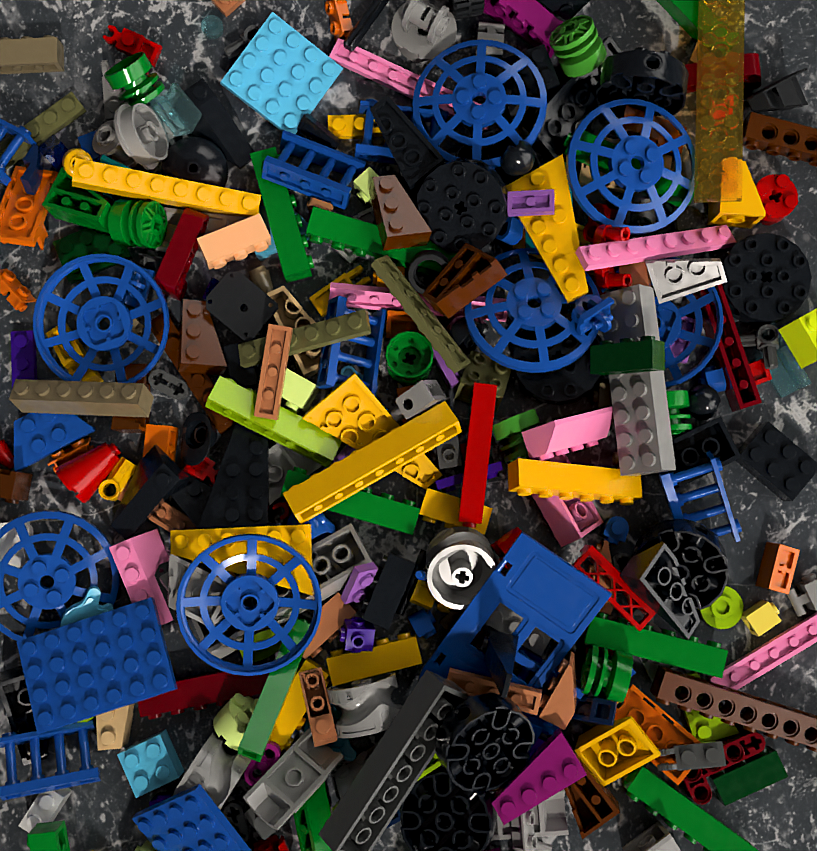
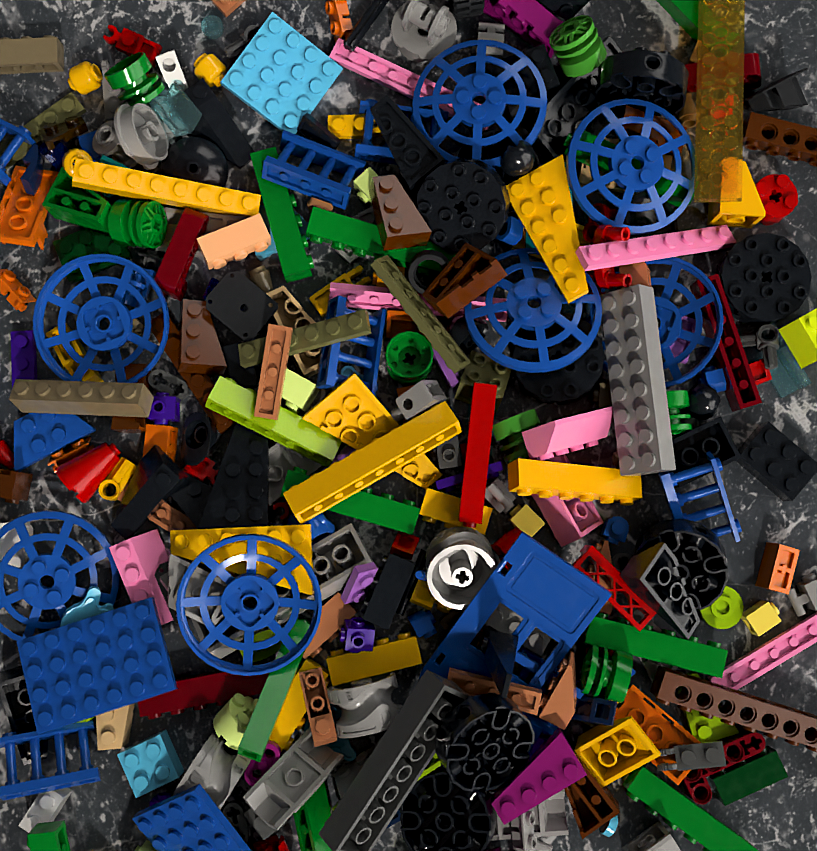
(67, 130): none -> dark brown wing
(85, 77): none -> yellow head
(170, 409): none -> dark purple brick
(171, 69): none -> white leg
(209, 69): none -> yellow head
(404, 545): none -> red plate
(499, 497): none -> light grey brick
(526, 519): none -> light yellow brick
(531, 203): medium lavender plate -> none
(596, 317): blue hips -> none
(609, 827): none -> medium azure tile
(627, 356): dark green brick -> none
(684, 276): wing -> none
(687, 114): none -> dark tan cone

